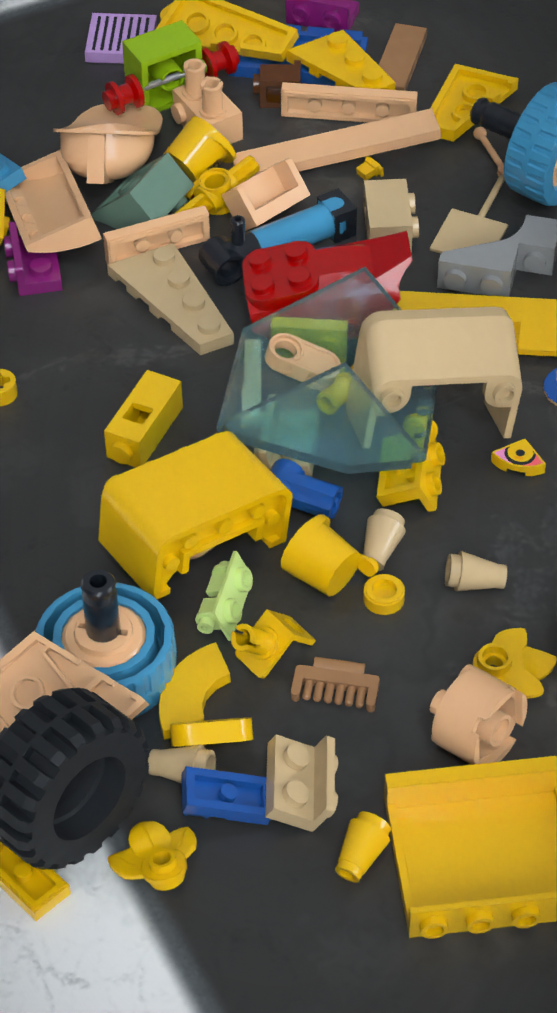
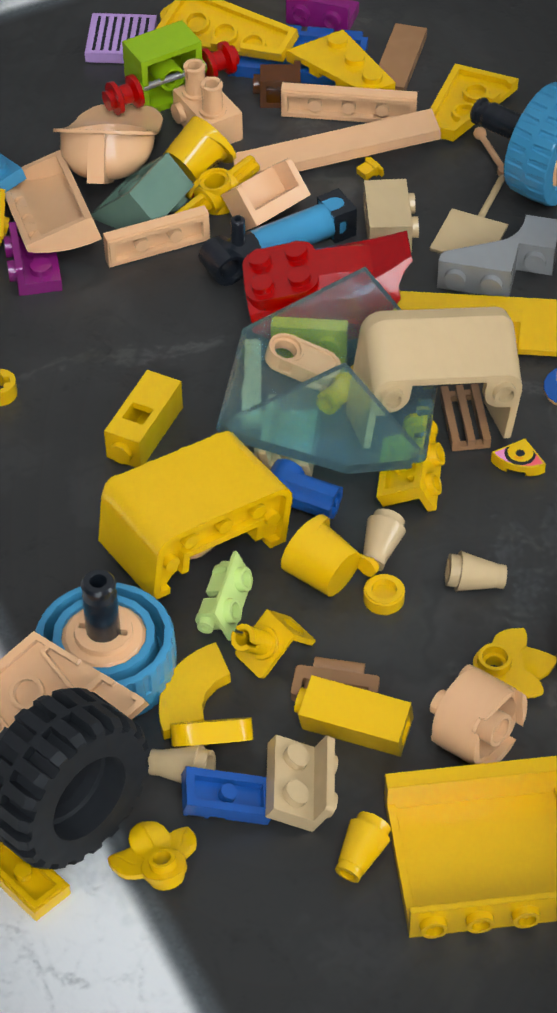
(175, 294): tan wing -> none
(354, 715): none -> yellow brick
(462, 396): none -> medium nougat tile

